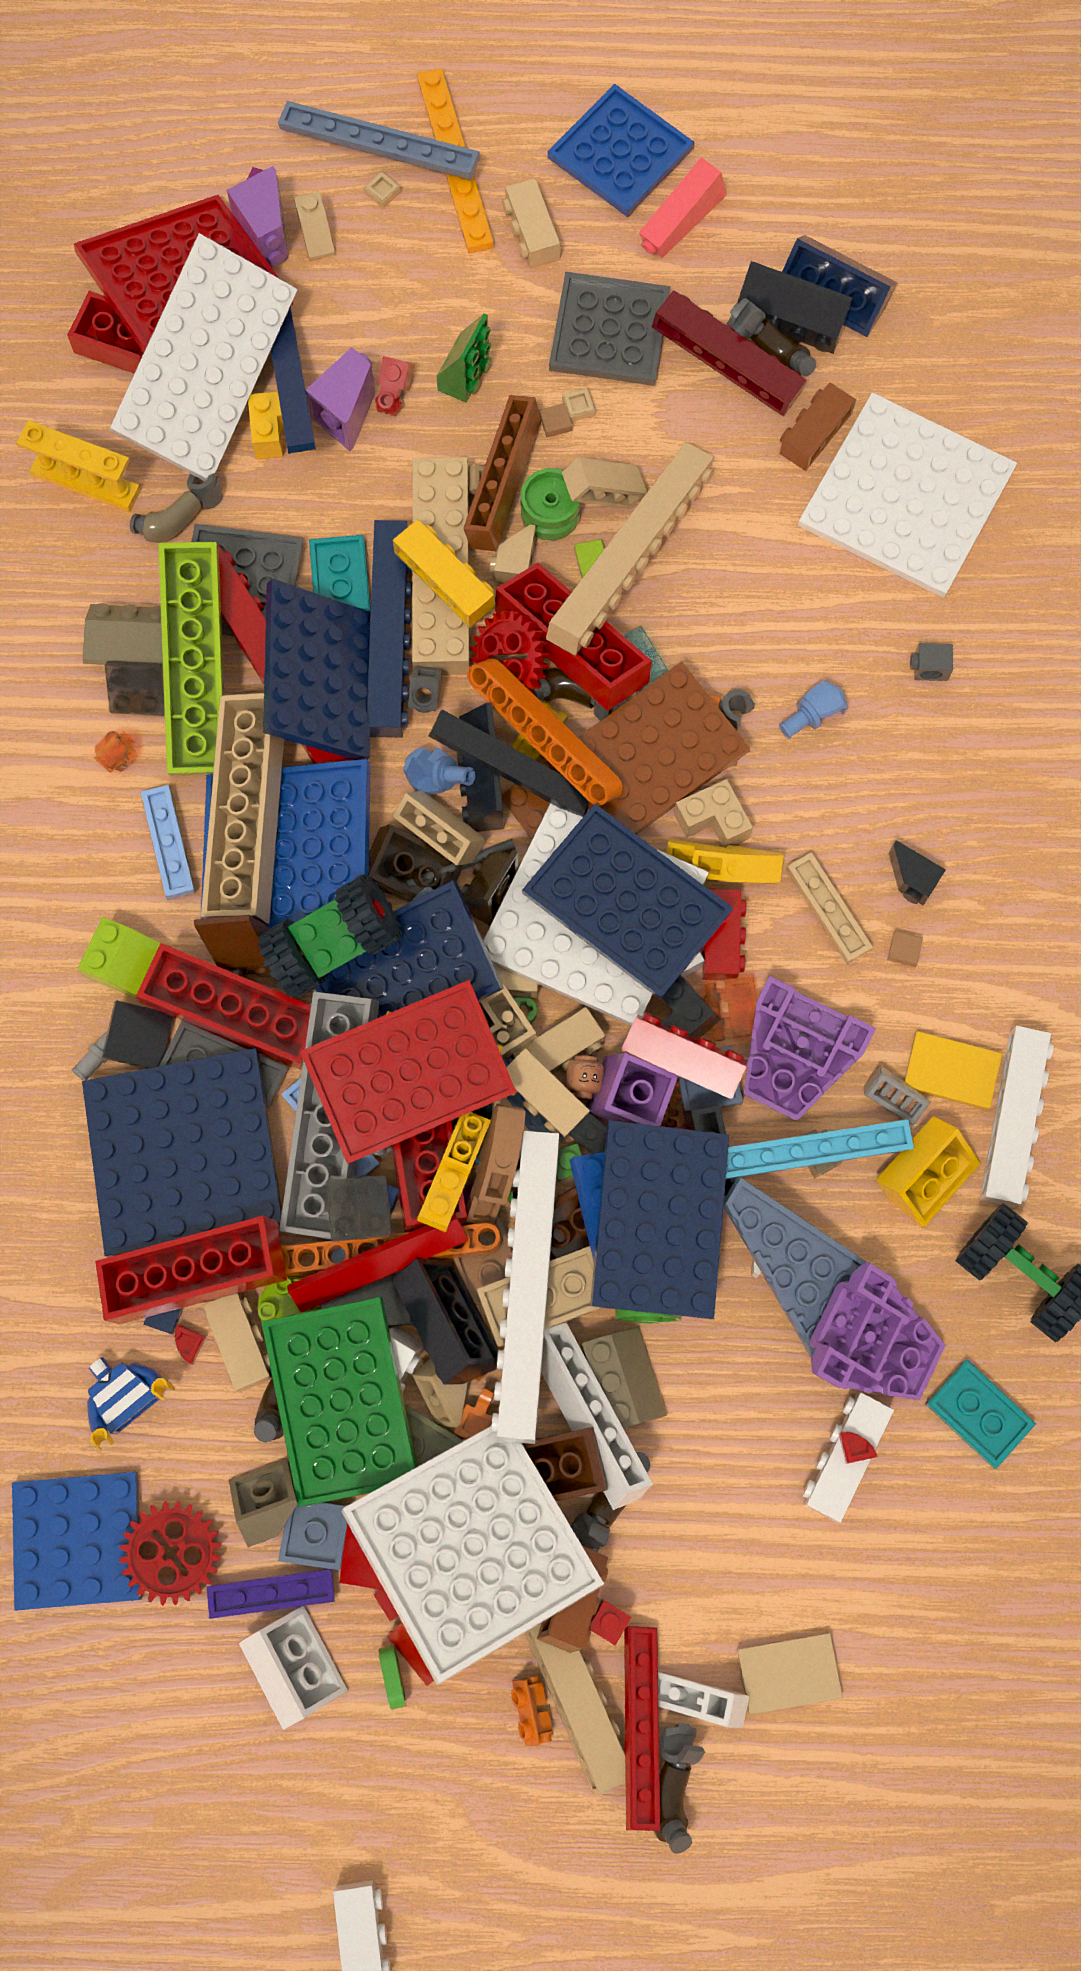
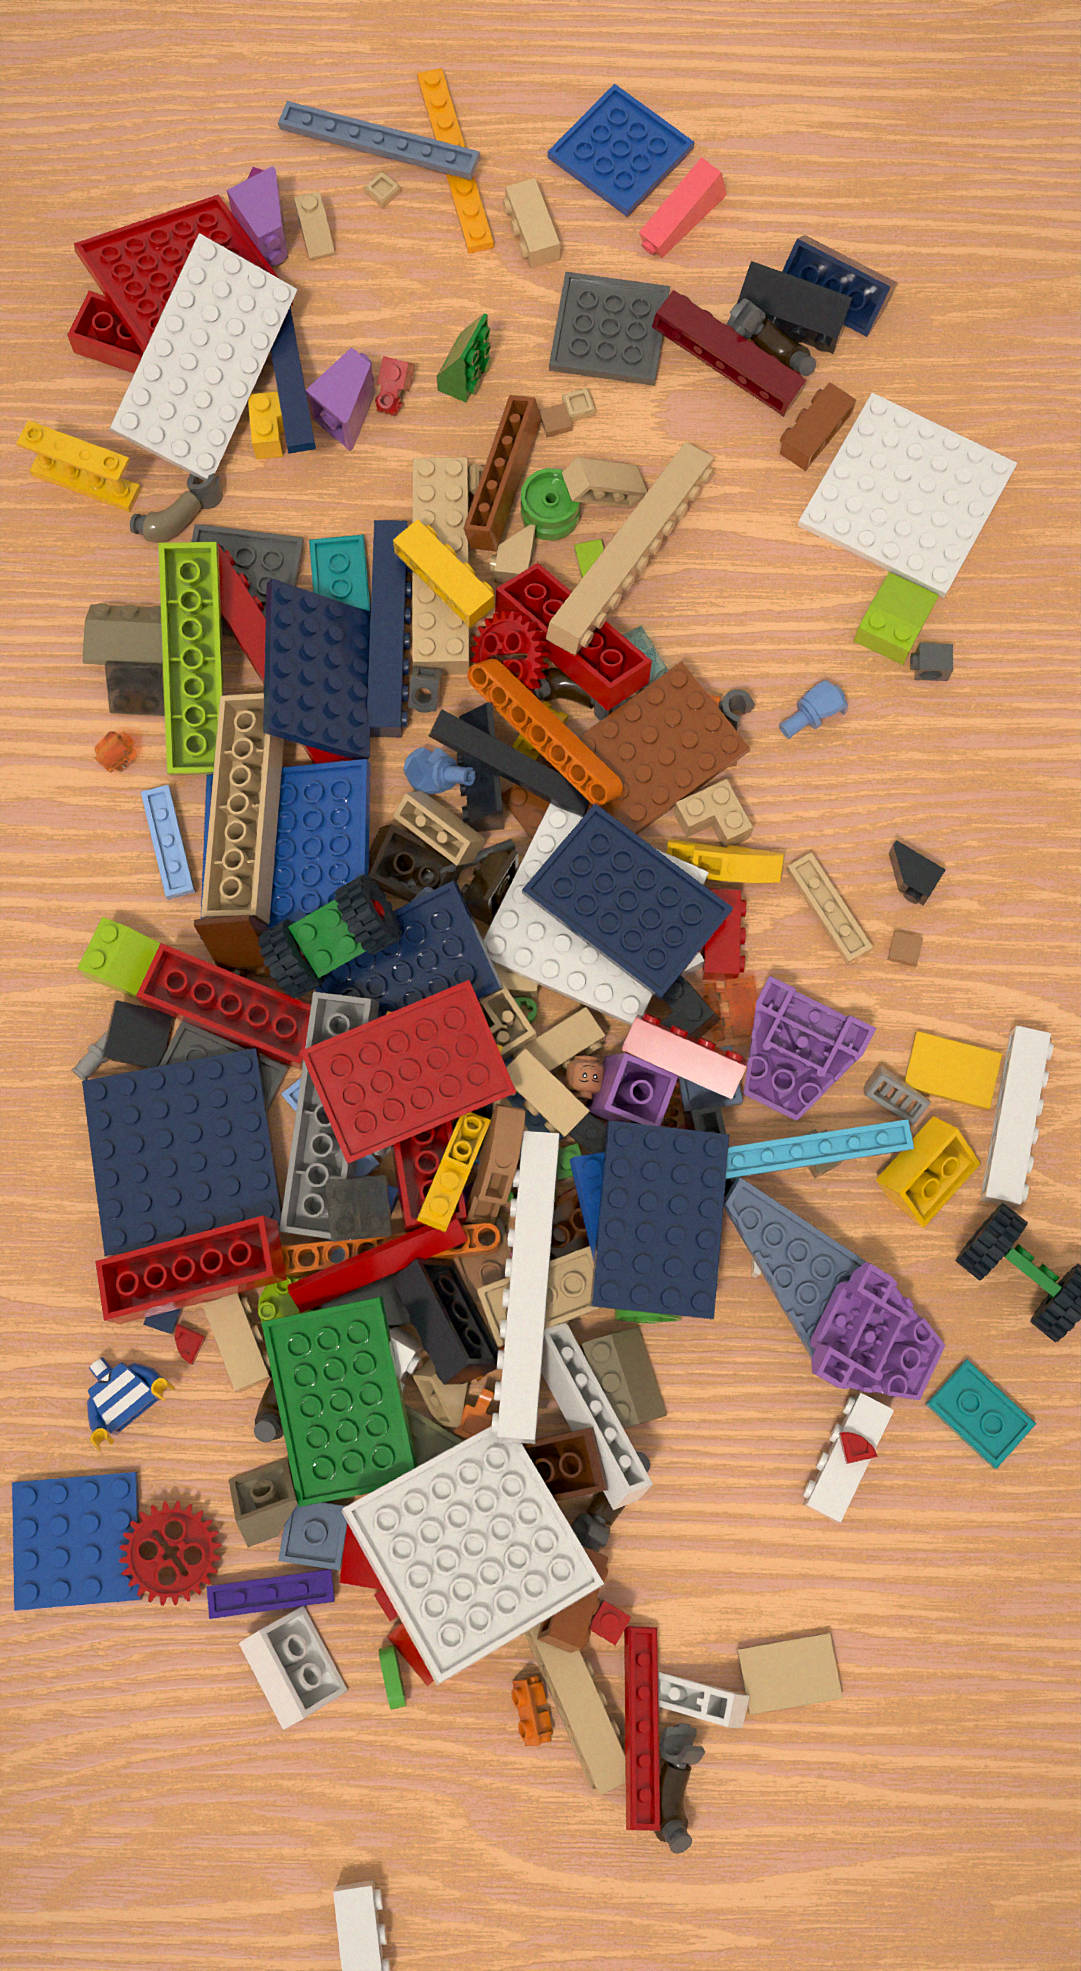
(895, 618): none -> lime slope

